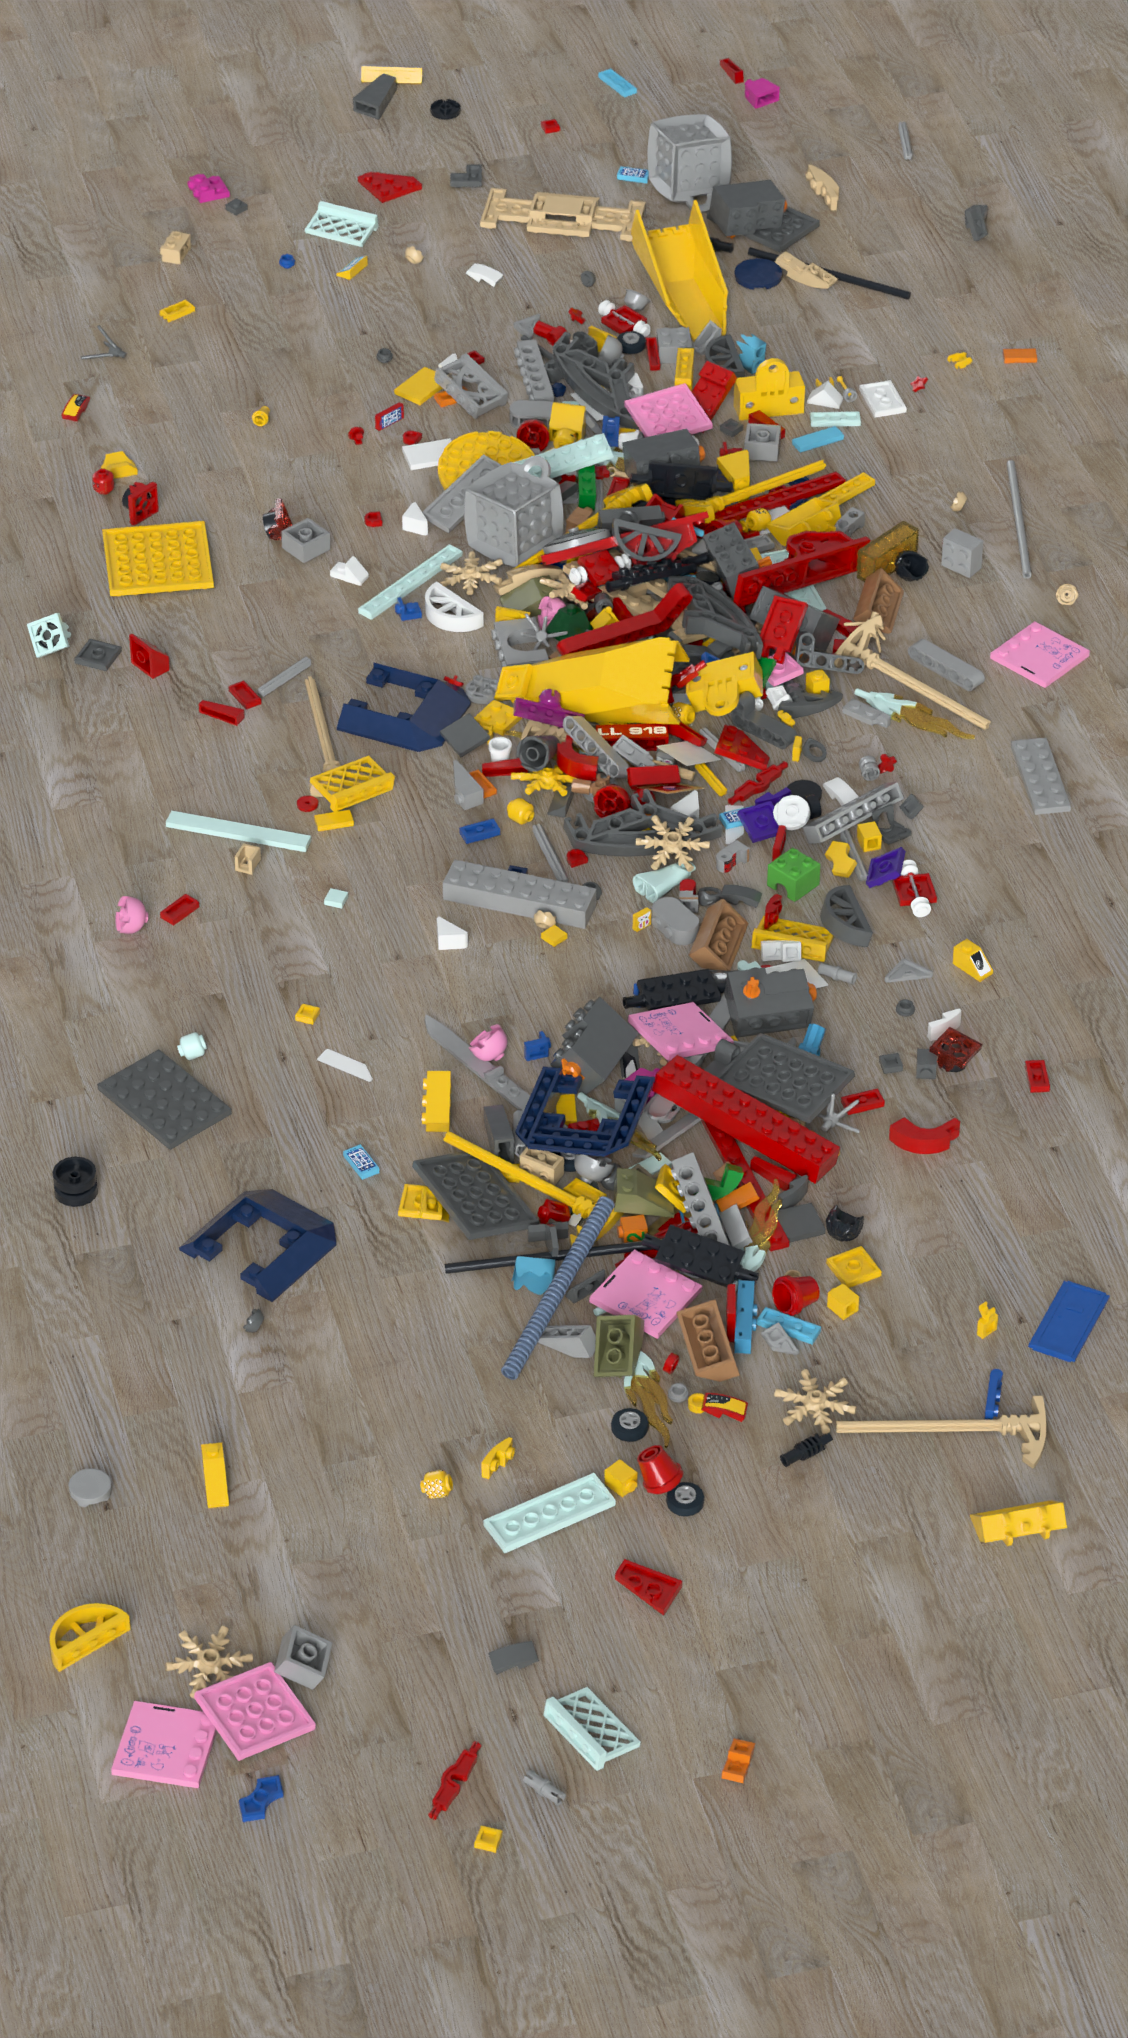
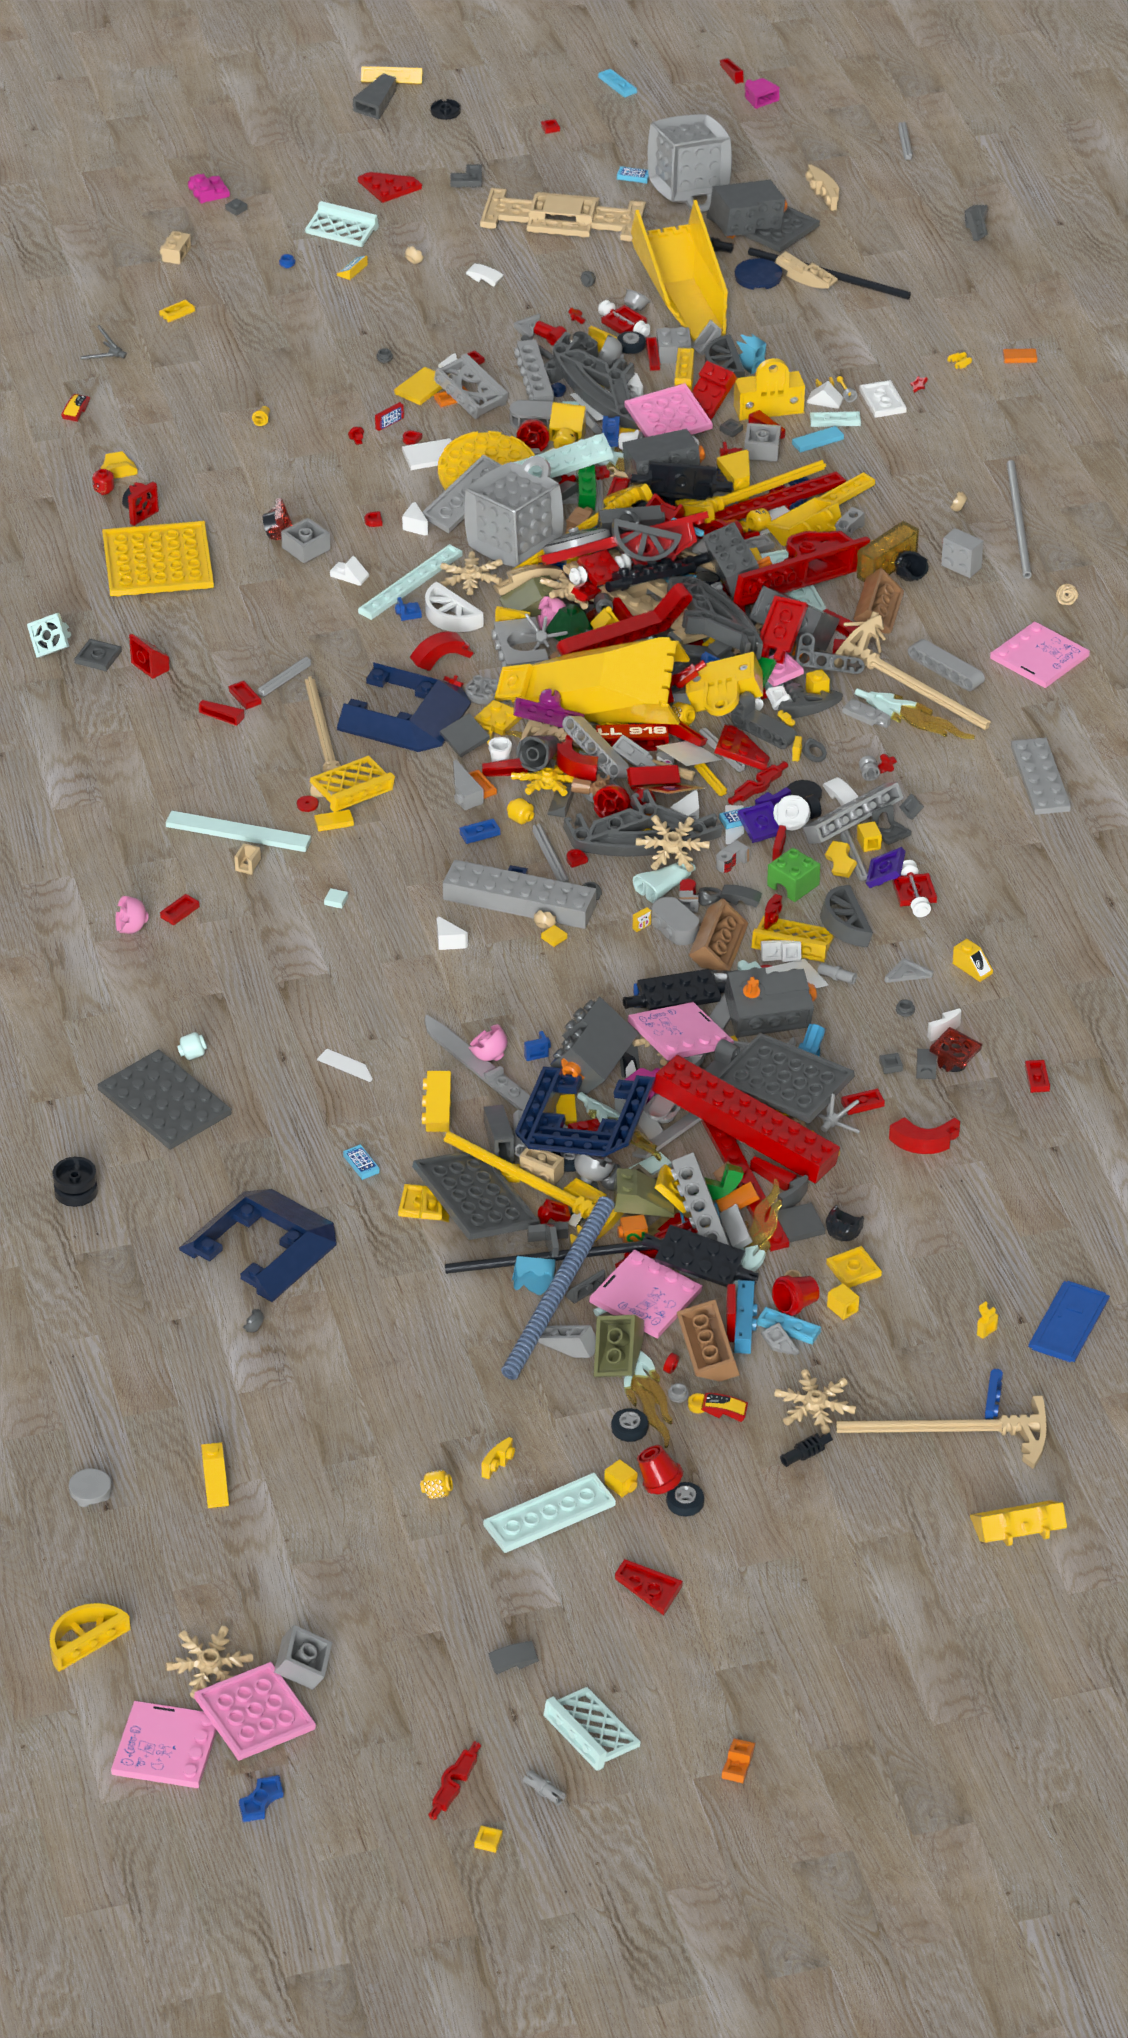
(307, 1014): yellow tile -> none
(438, 645): none -> red arch

